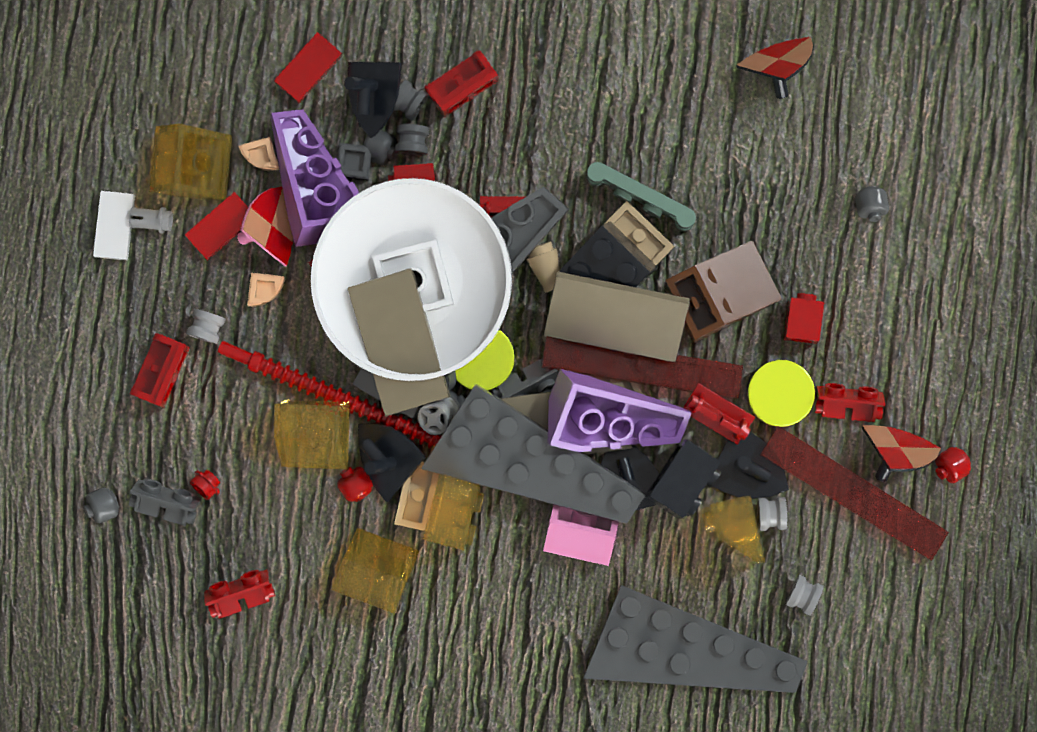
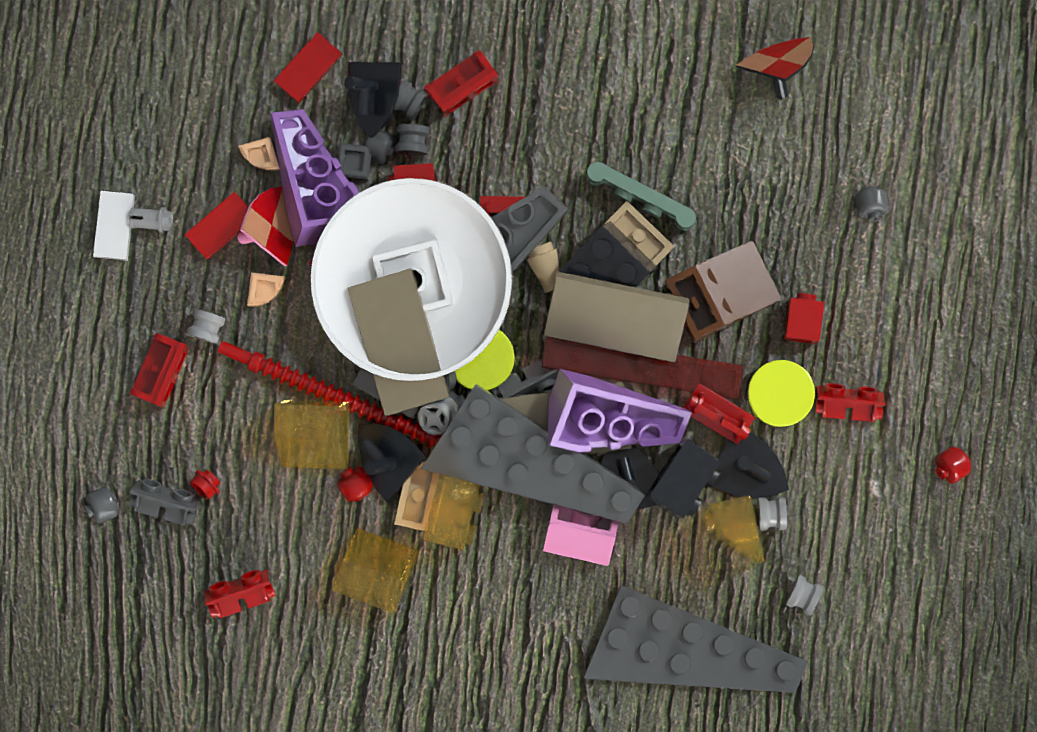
(190, 162): clear yellow slope -> none
(854, 493): clear red tile -> none
(899, 450): shield -> none

